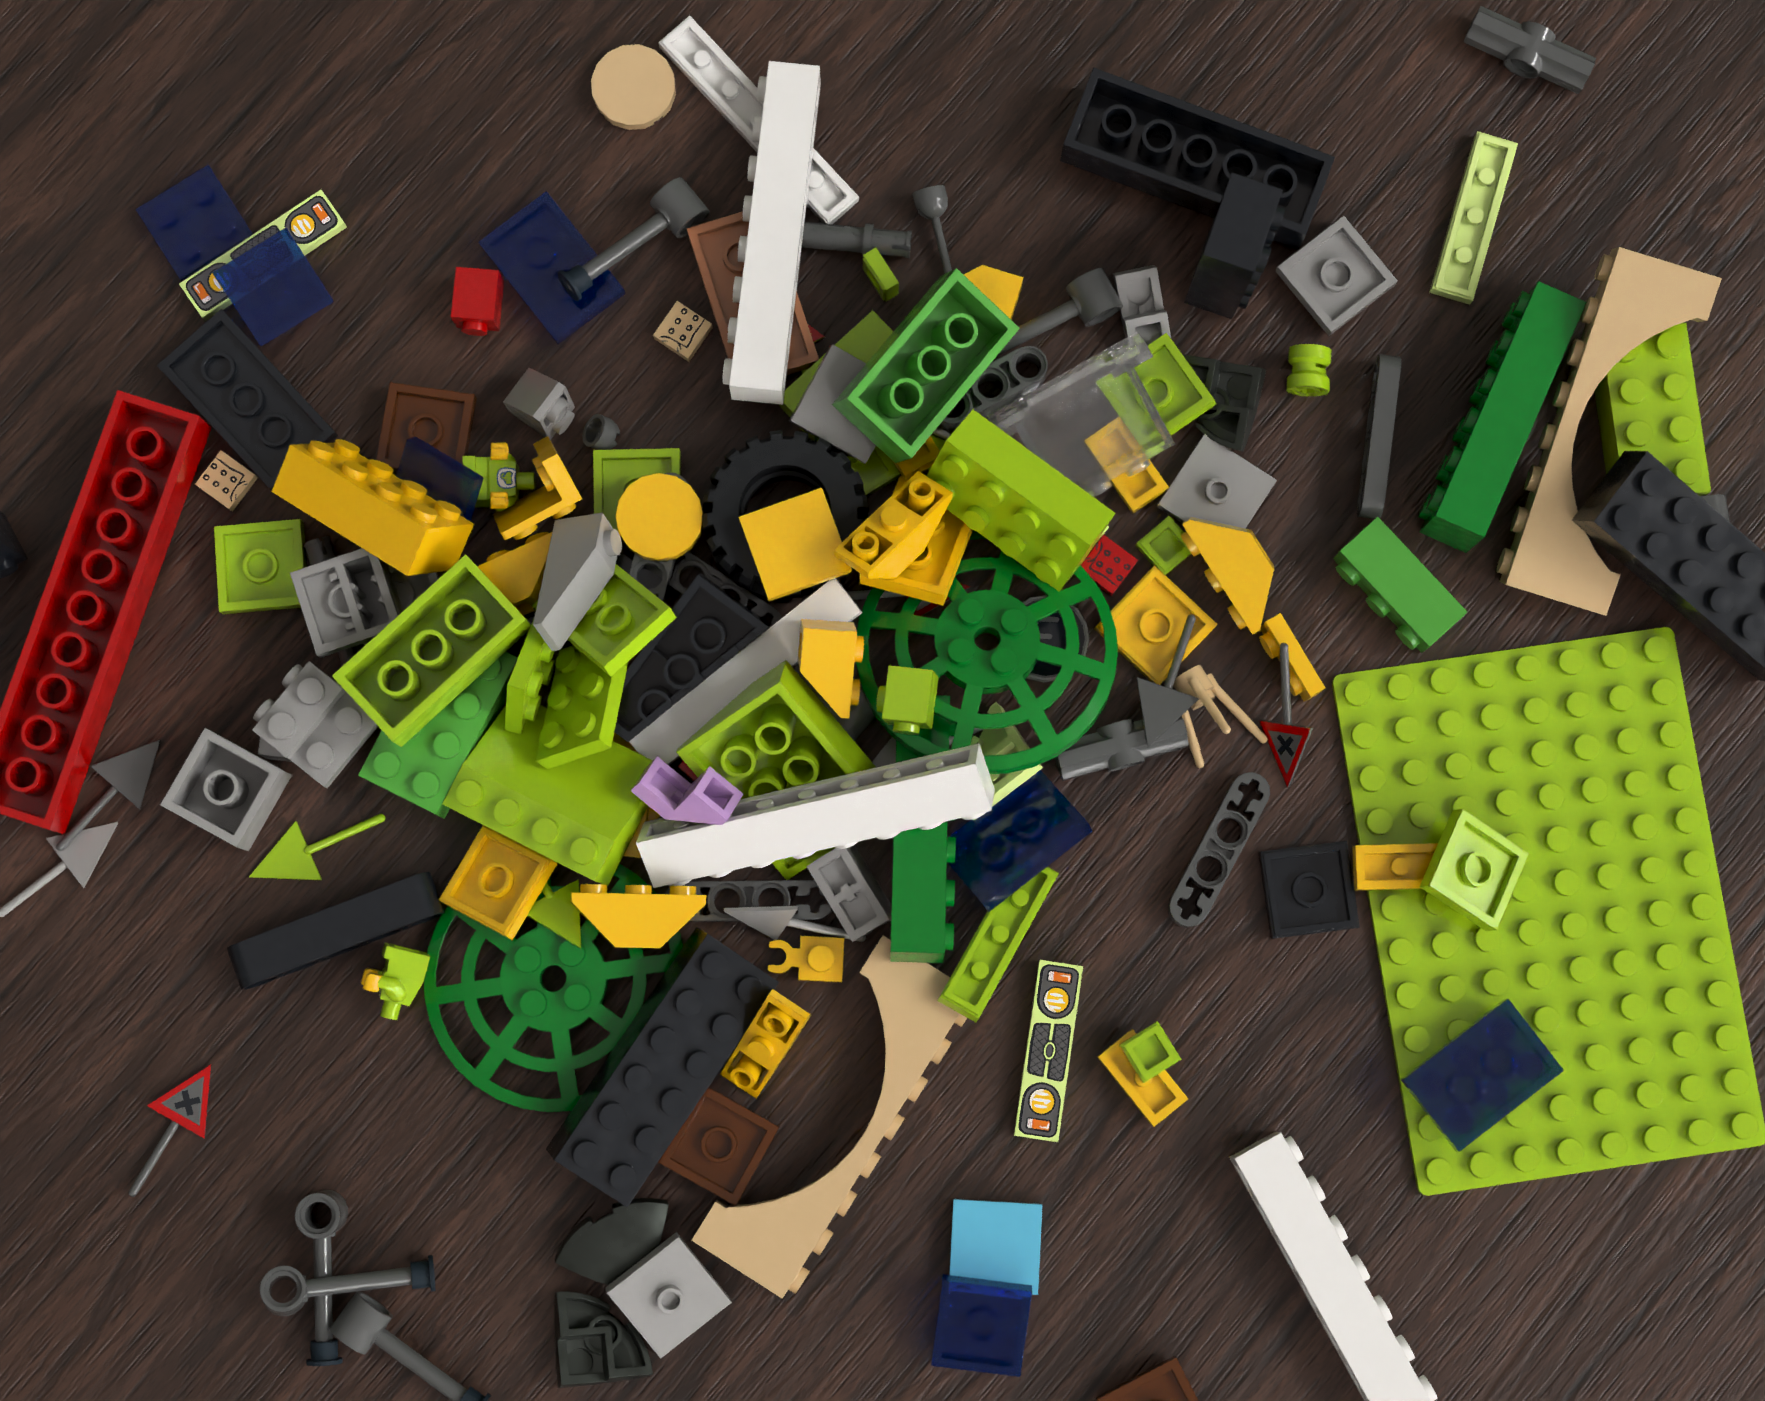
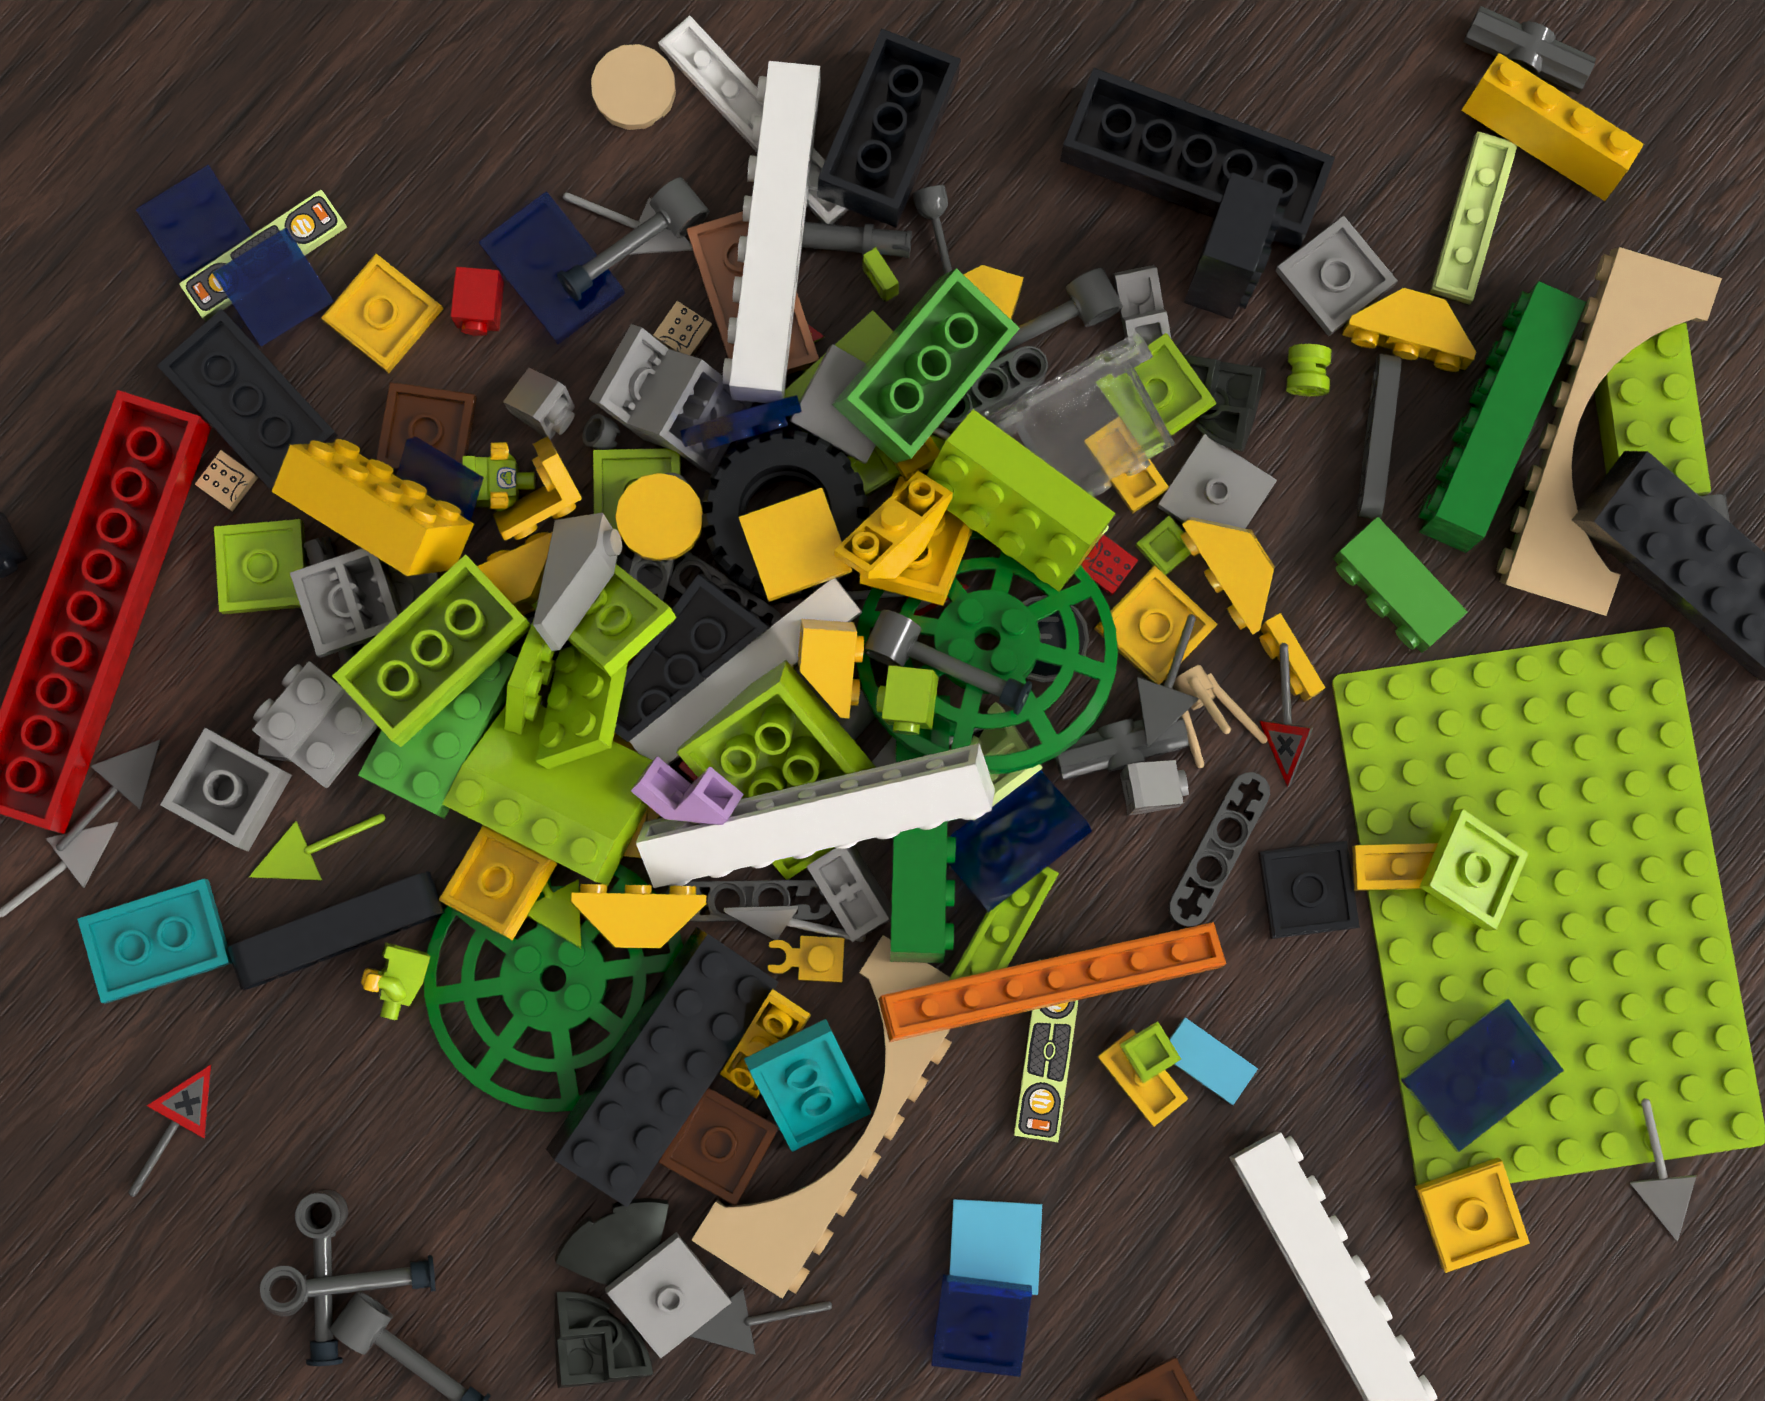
(154, 941): none -> teal plate
(382, 313): none -> yellow tile
(662, 242): none -> light grey piece
(664, 392): none -> light grey bracket
(733, 1324): none -> dark grey piece
(741, 424): none -> clear blue plate
(808, 1085): none -> teal plate
(888, 128): none -> black brick
(895, 641): none -> dark grey piece
(1051, 982): none -> orange tile
(1153, 786): none -> light grey slope
(1211, 1061): none -> medium azure tile
(1413, 328): none -> yellow slope
(1472, 1214): none -> yellow tile
(1552, 127): none -> yellow brick
(1665, 1195): none -> light grey piece

